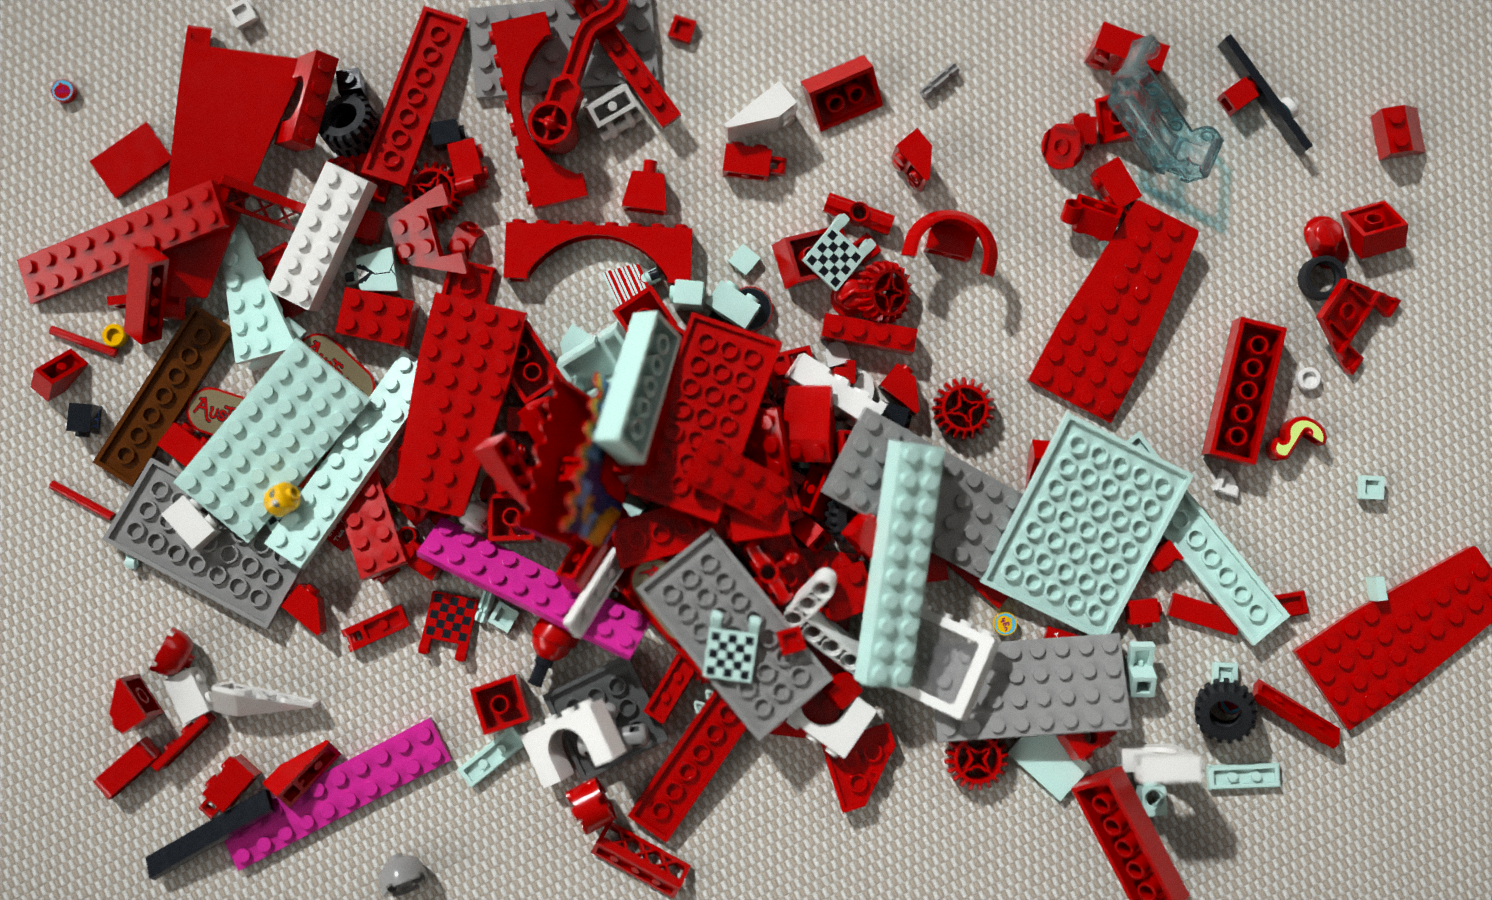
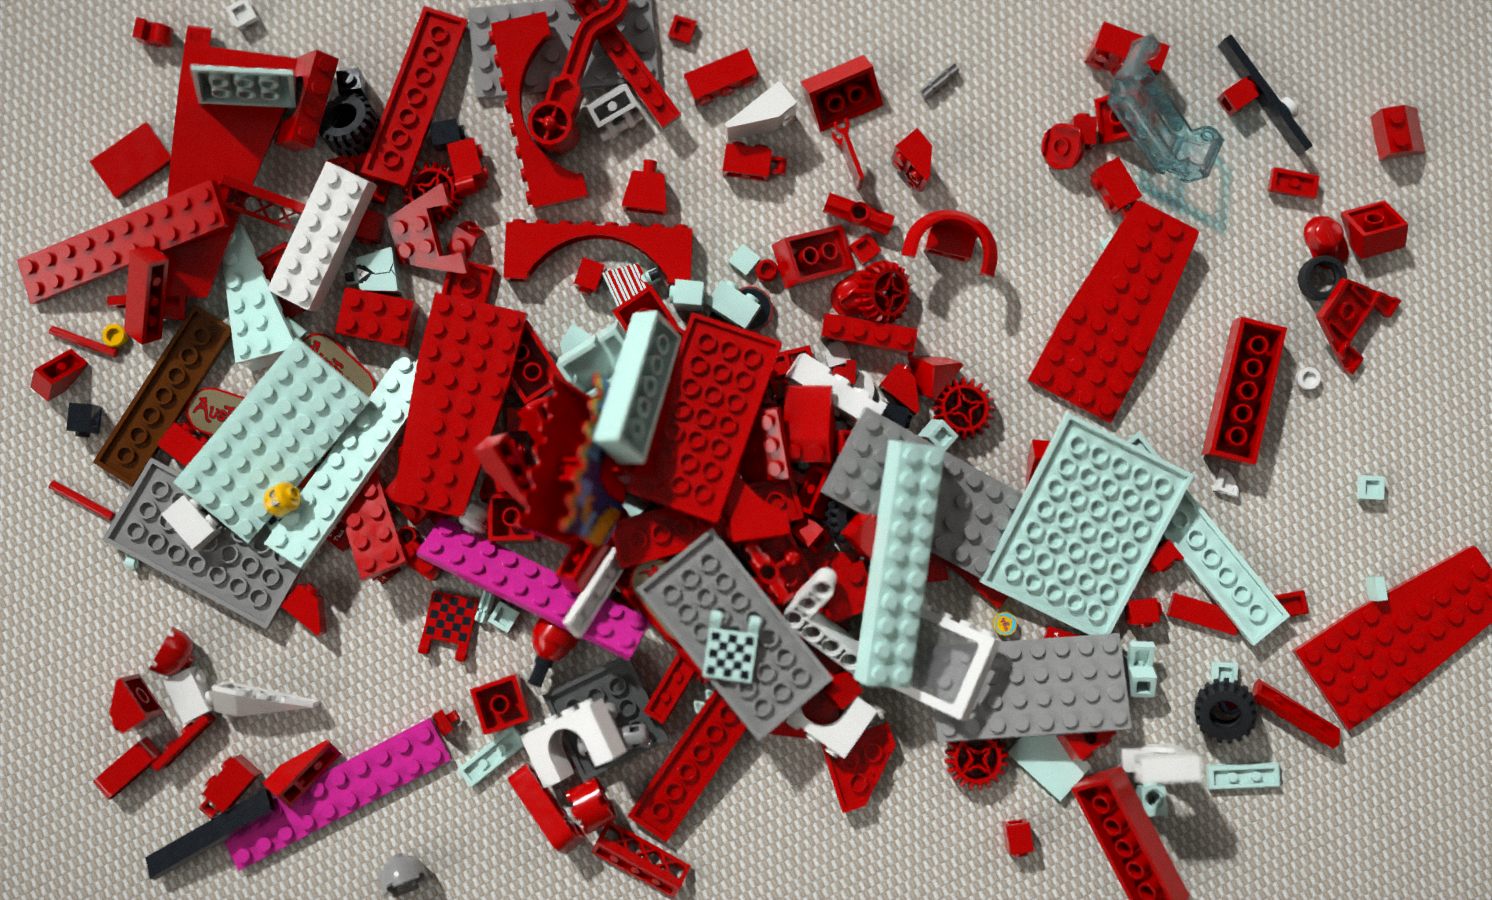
(64, 91): red tile -> none
(152, 33): none -> red leg
(244, 86): none -> light aqua slope
(377, 627): red plate -> none
(443, 721): none -> red tile
(555, 825): none -> red beam
(589, 276): none -> red brick
(721, 77): none -> red brick
(736, 481): red plate -> none
(767, 270): none -> red plate
(790, 640): red tile -> none
(835, 256): light aqua flag -> none
(849, 153): none -> red flag
(933, 373): none -> red slope
(938, 433): none -> light aqua brick
(1018, 837): none -> red brick
(1091, 217): red hinge -> none
(1290, 435): red animal -> none
(1293, 183): none -> red plate

